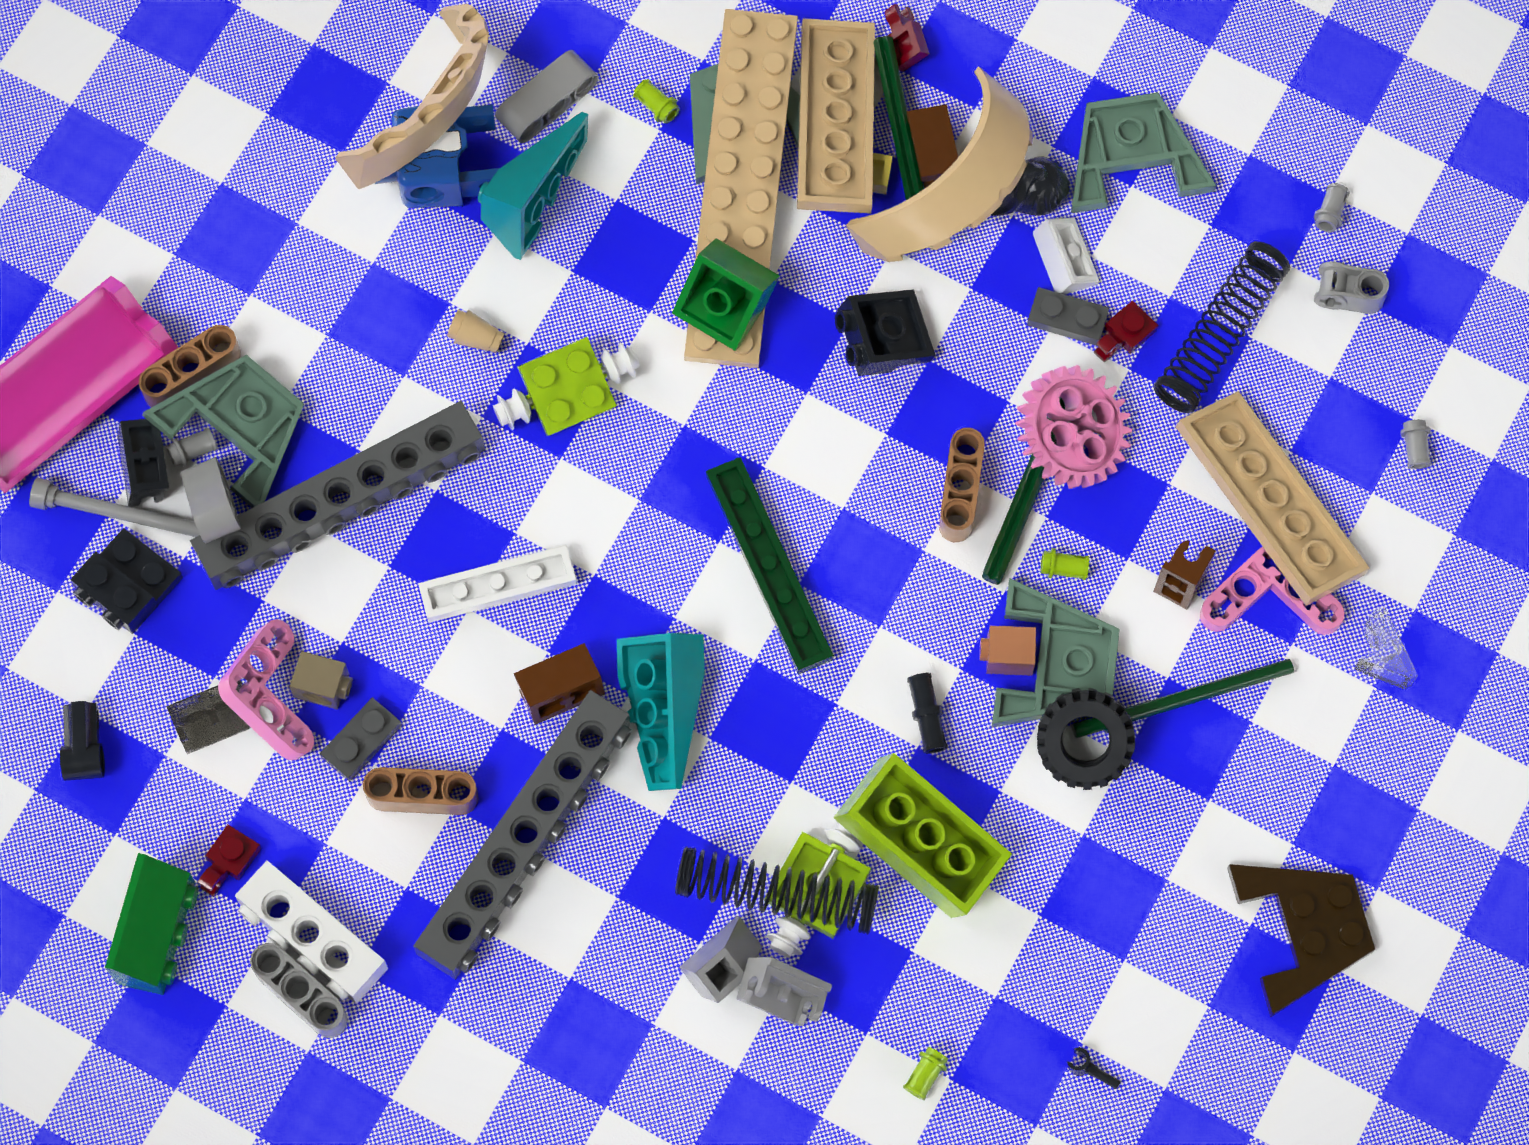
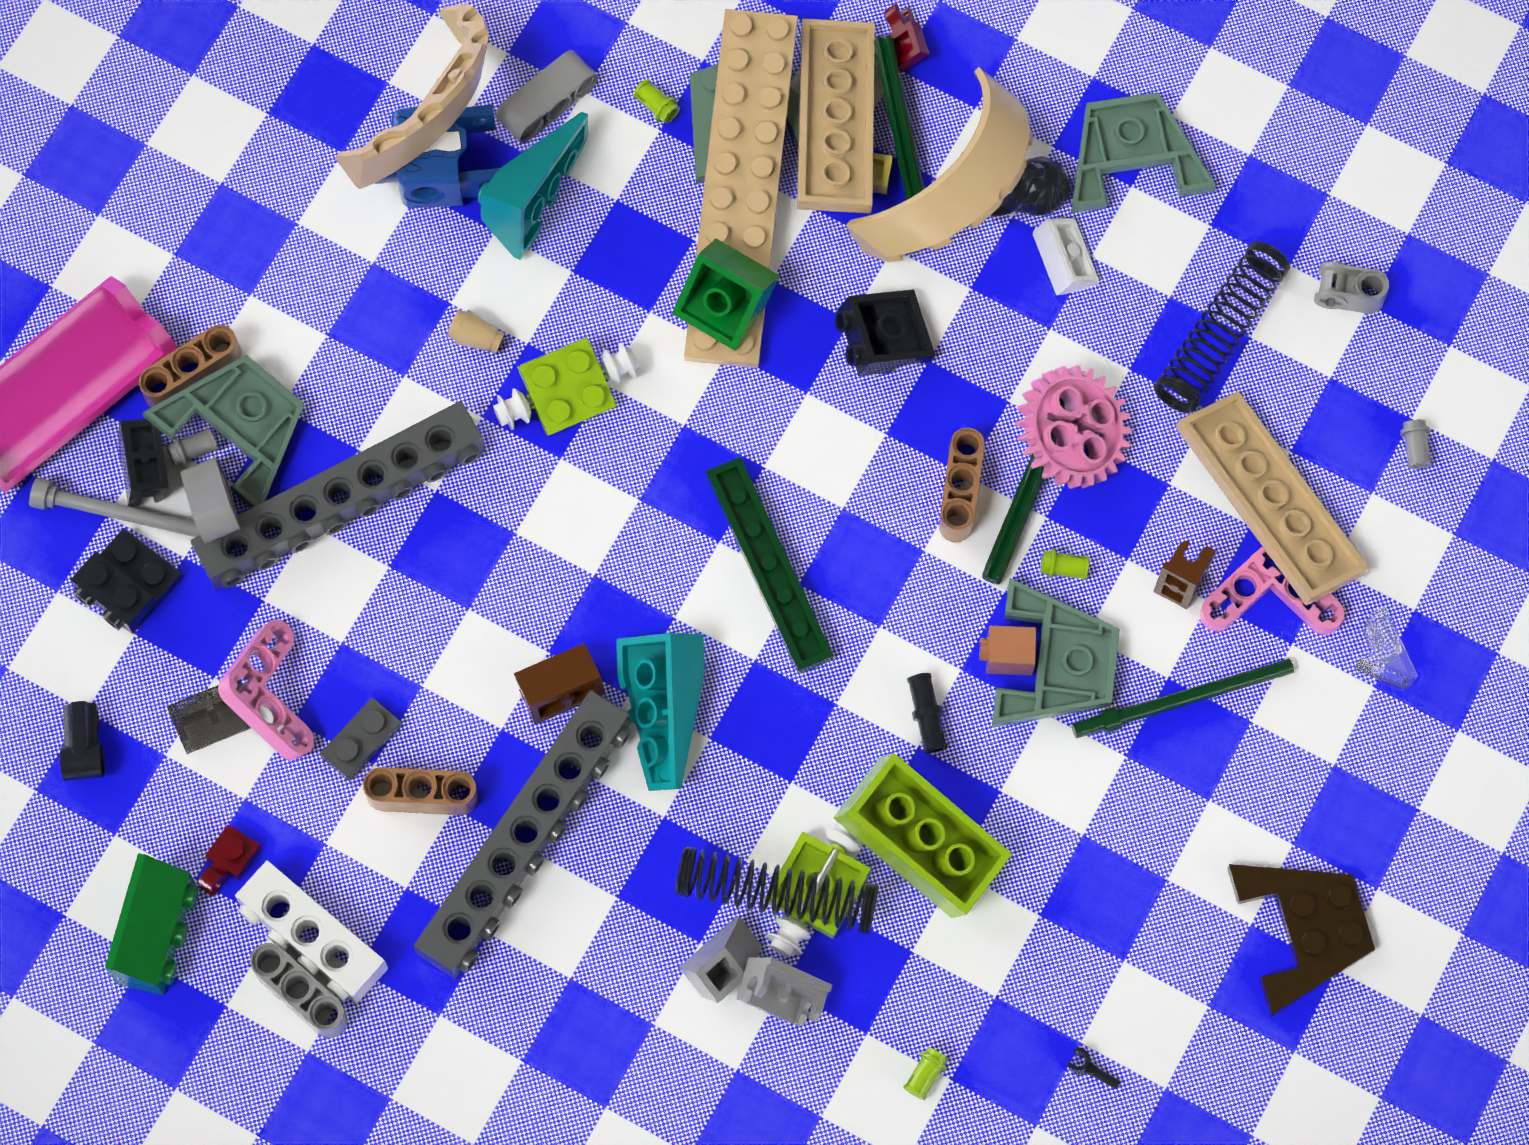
(320, 680): dark tan brick -> none
(497, 583): white plate -> none
(932, 141): reddish brown hinge -> none
(1067, 316): dark grey plate -> none
(1080, 772): black tyre -> none
(1126, 330): dark red plate -> none
(1329, 217): light grey pin -> none

